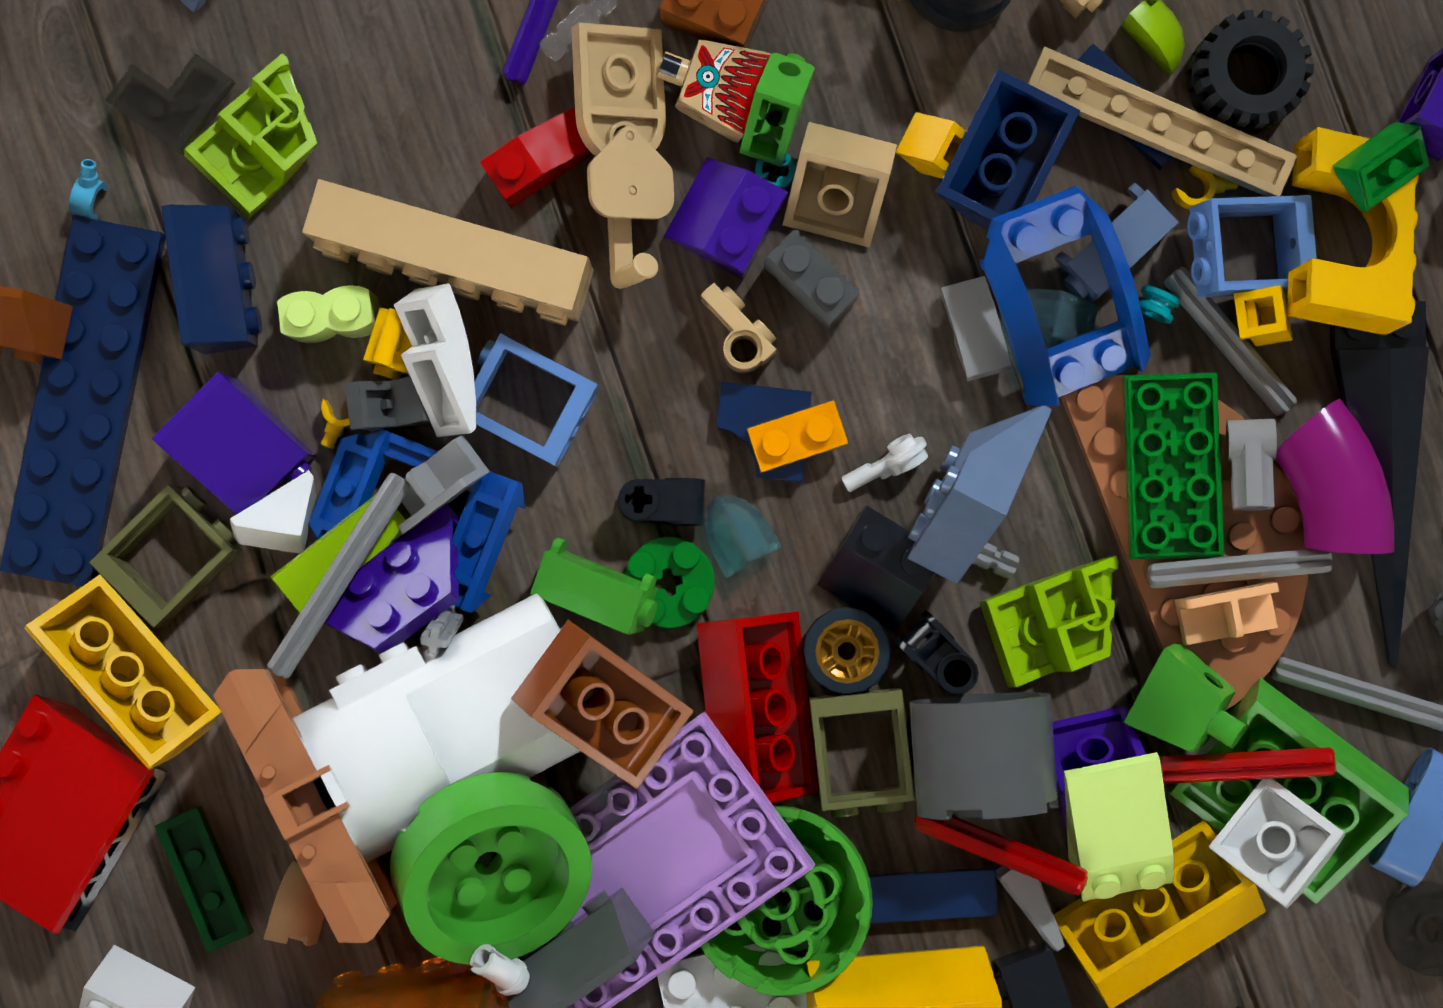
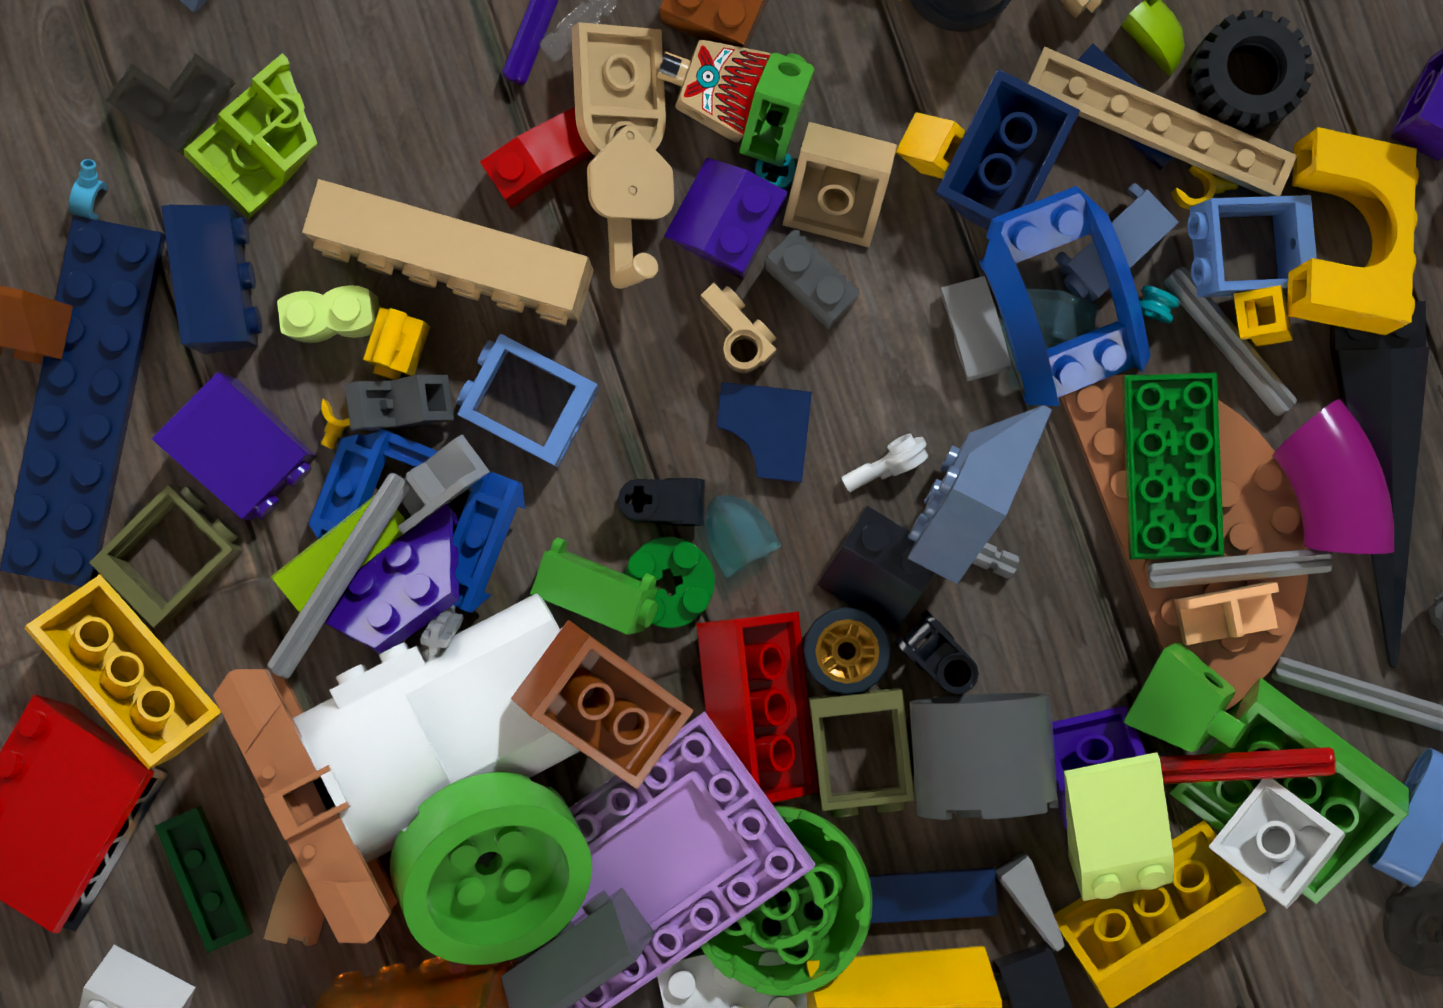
(279, 518): white slope -> none
(439, 358): white slope -> none
(508, 975): white pin -> none
(797, 436): light orange plate -> none
(1006, 852): red axle -> none
(1053, 622): lime slope -> none
(1251, 449): light grey piece -> none
(1383, 164): green slope -> none

